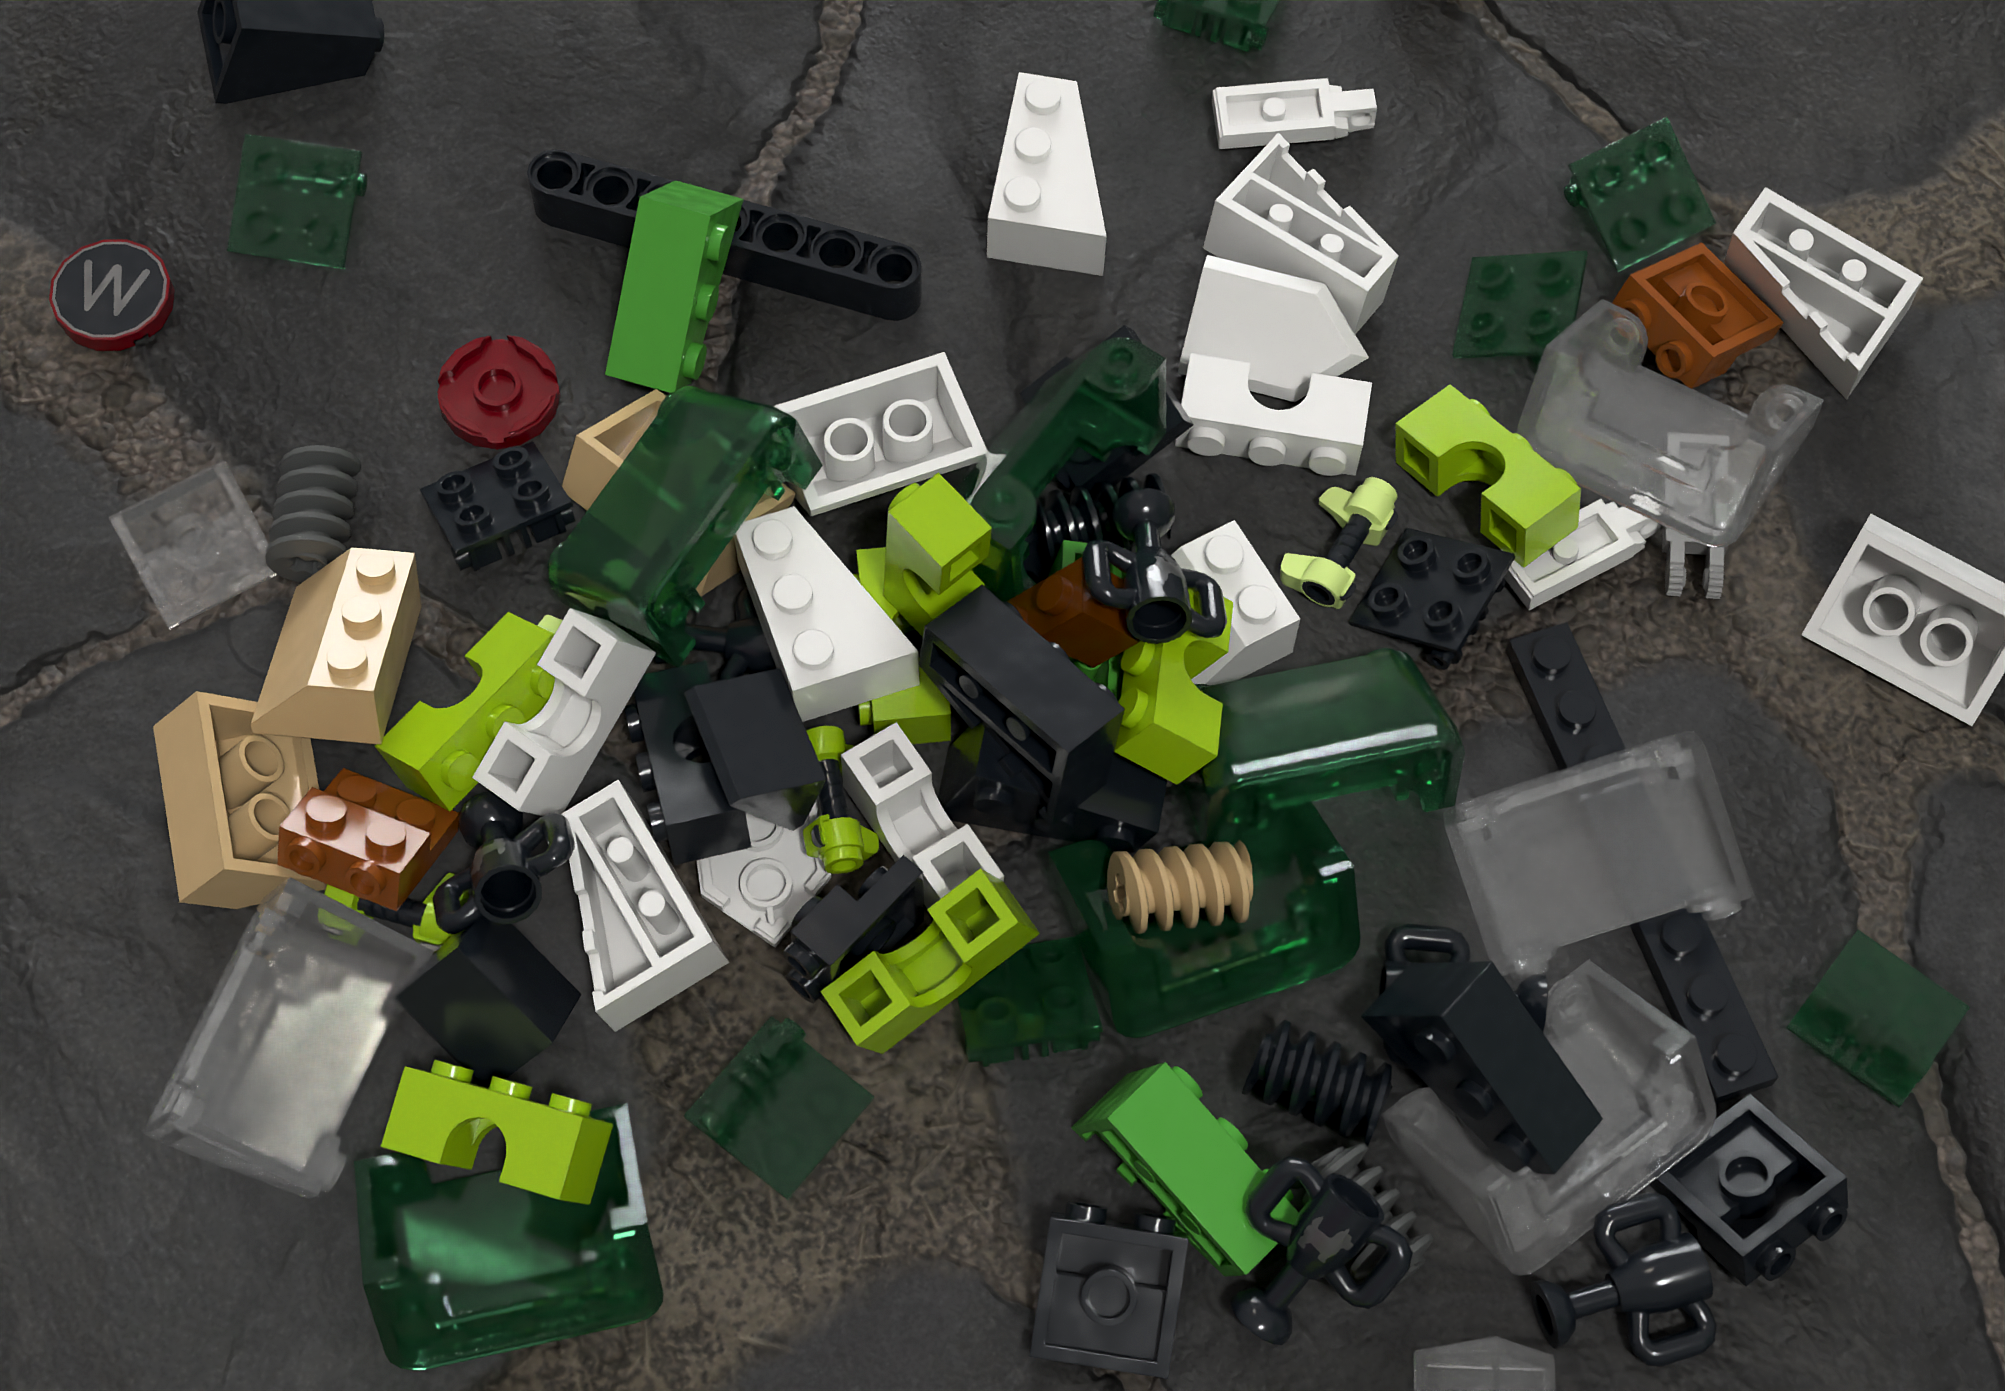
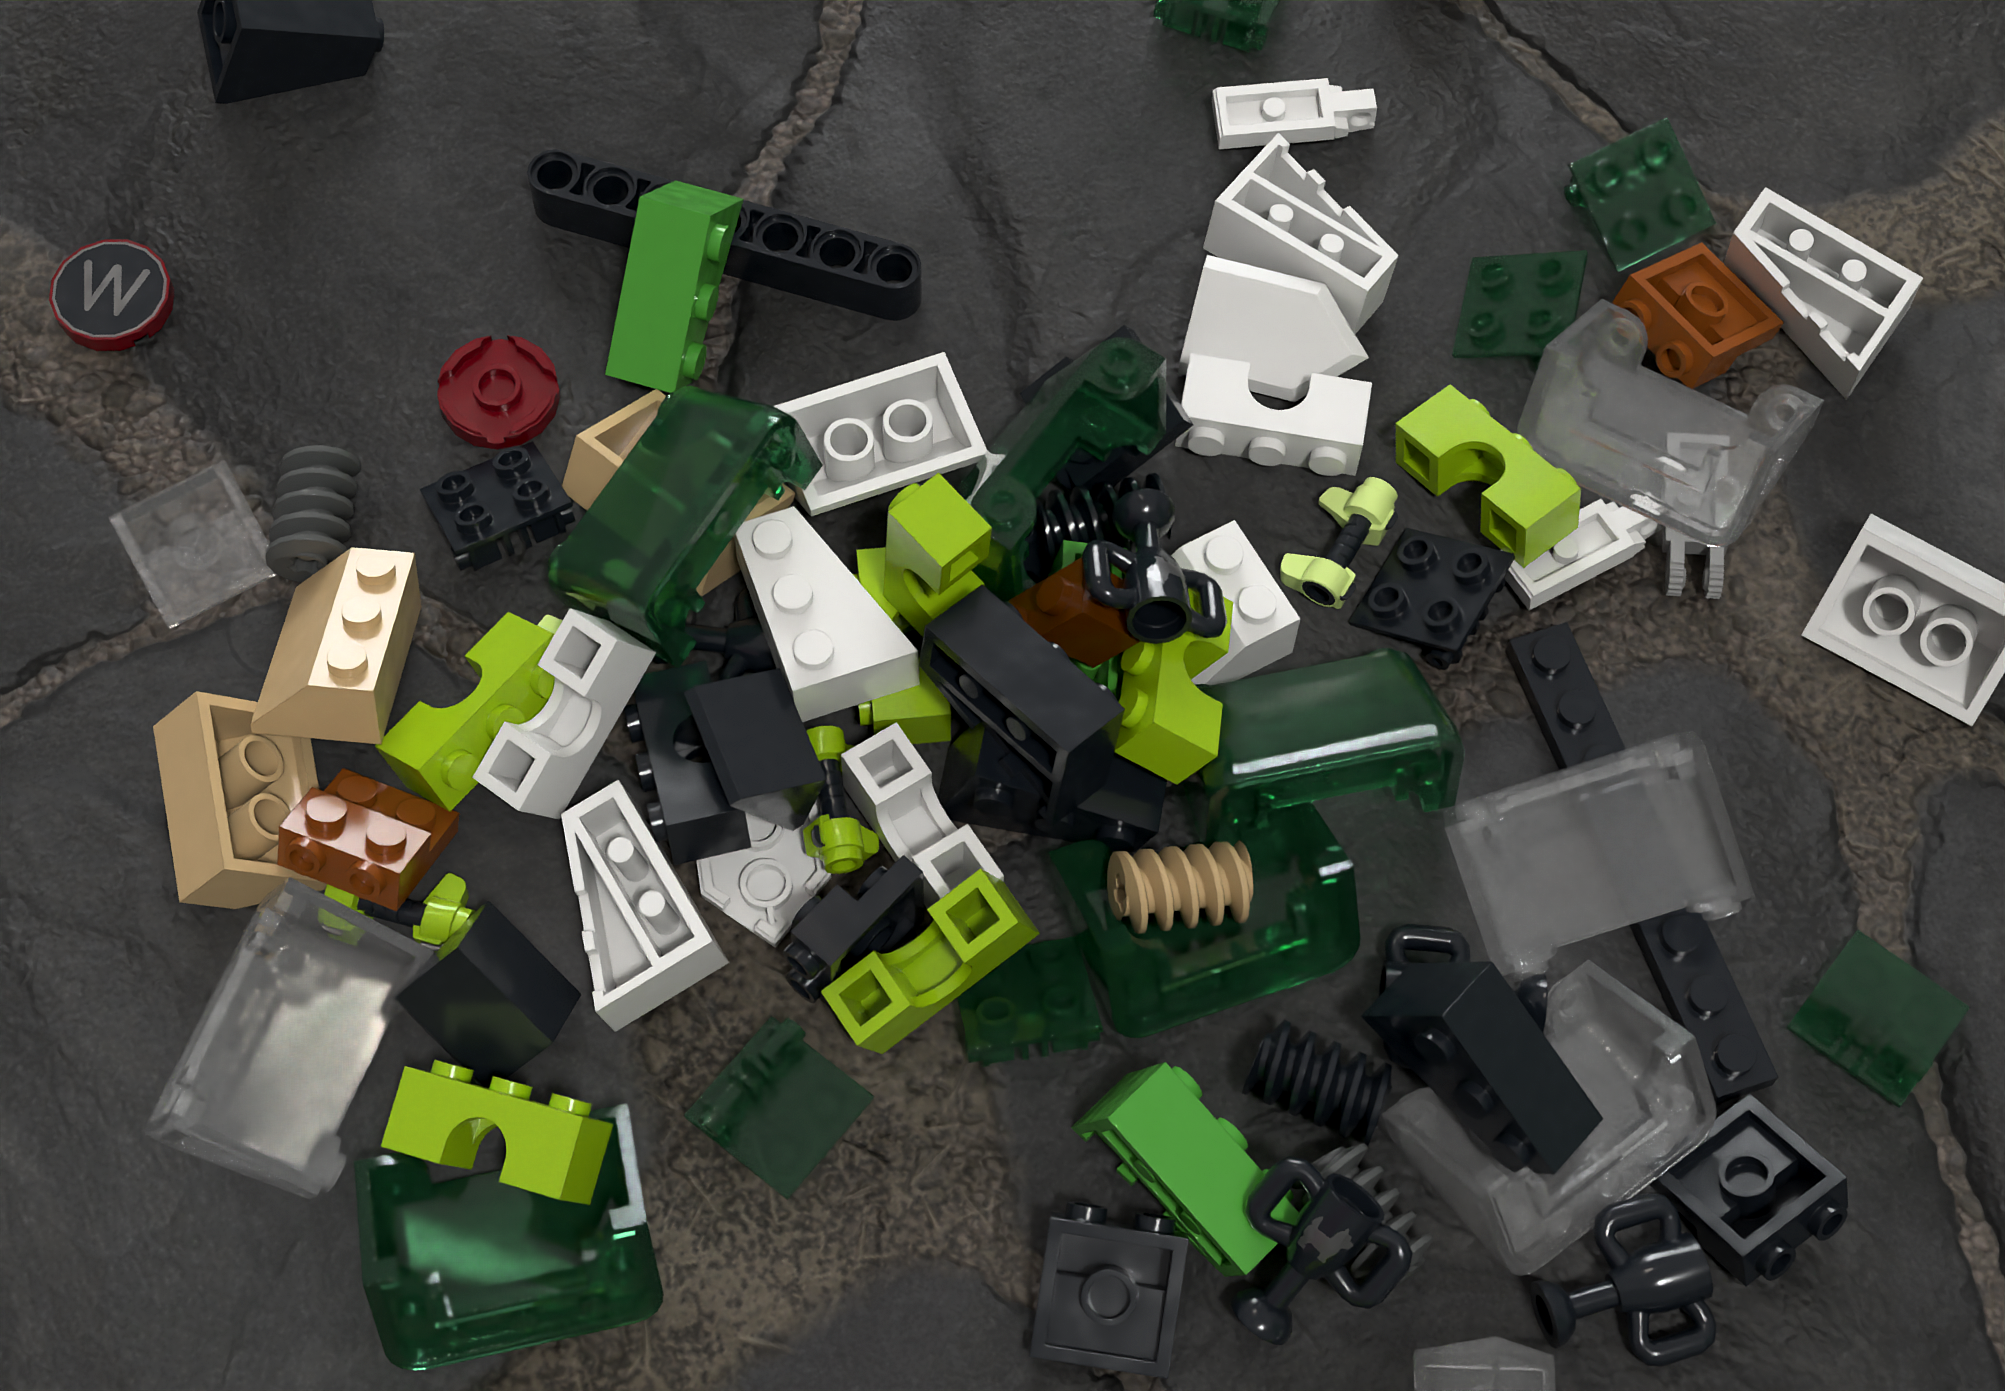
(295, 201): clear green hinge -> none
(502, 870): black piece -> none
(1045, 184): white wedge -> none

